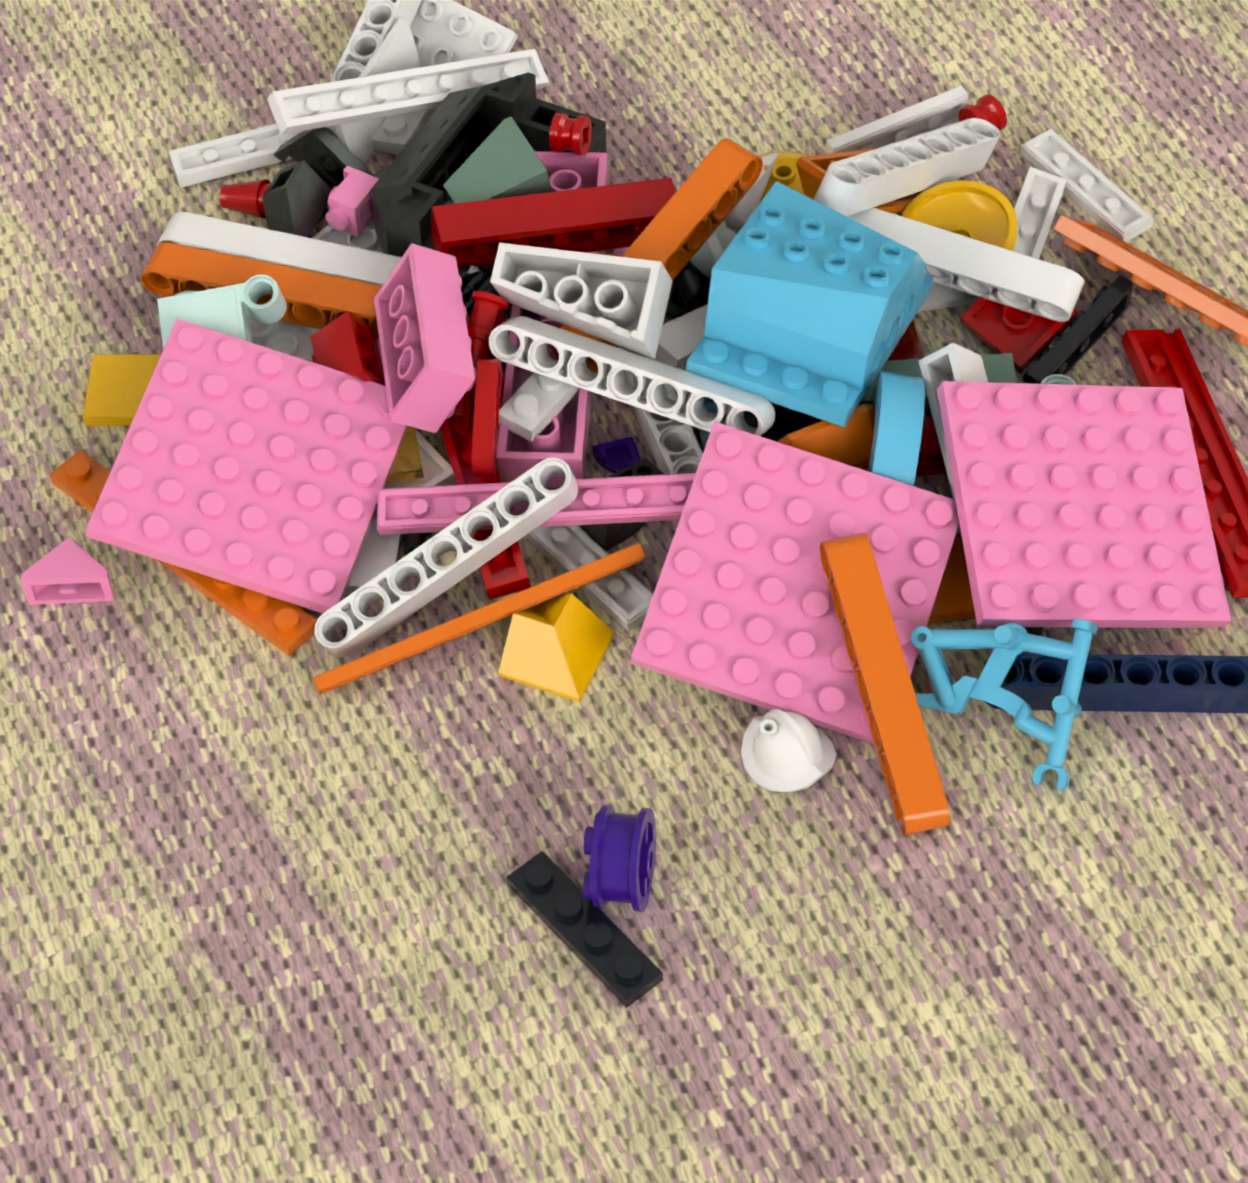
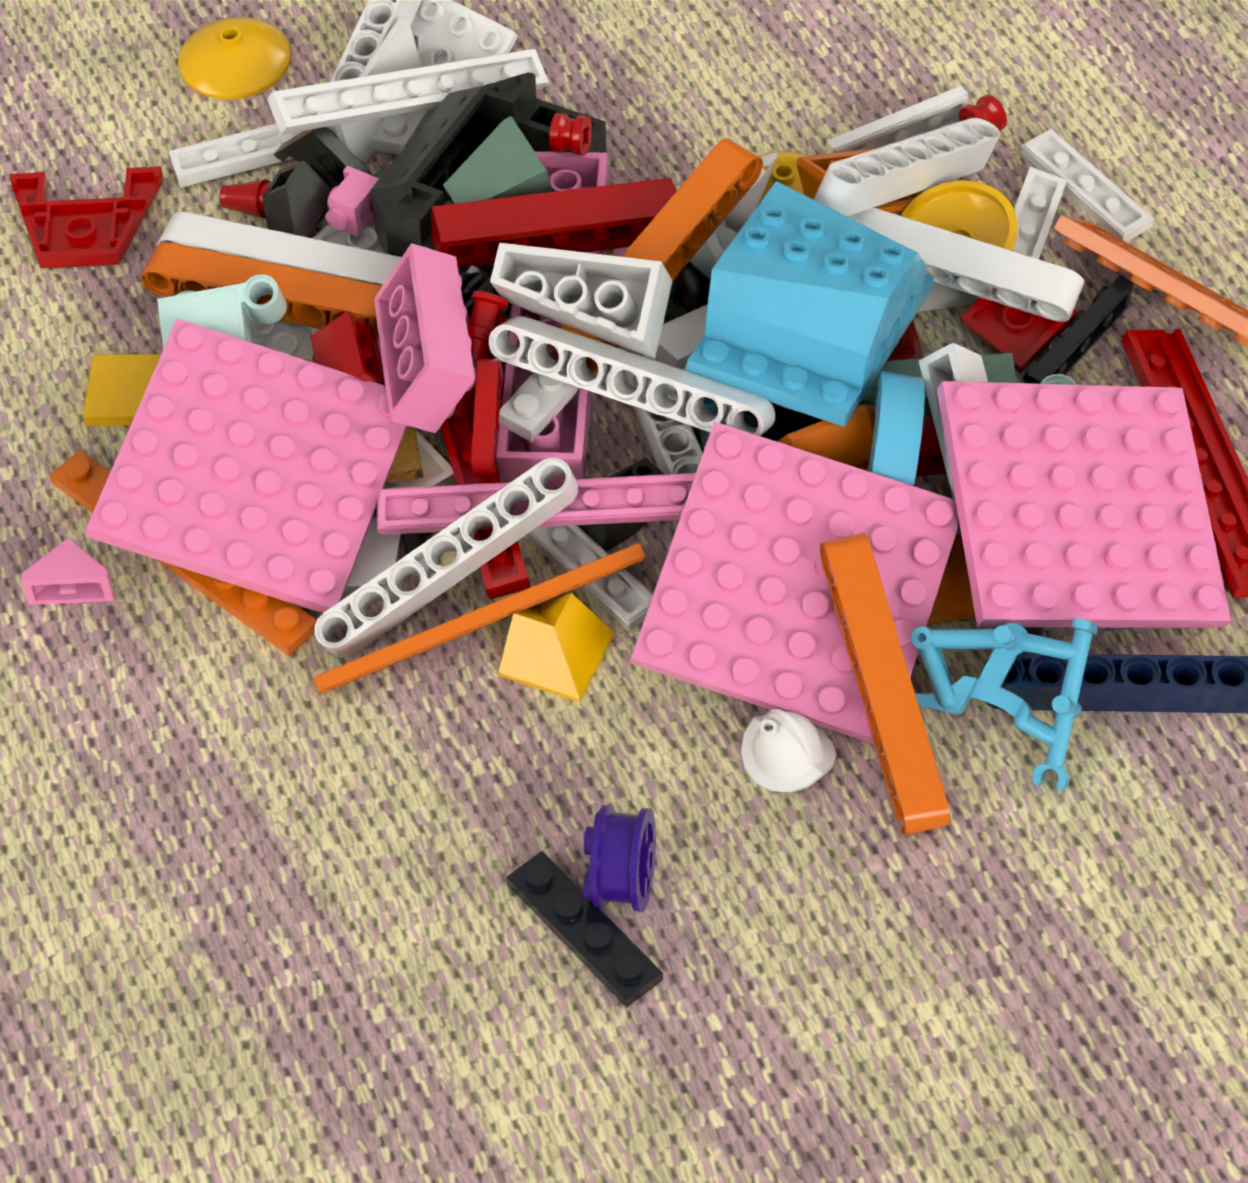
(86, 229): none -> red wing
(234, 58): none -> yellow dish
(616, 454): dark purple tile -> none

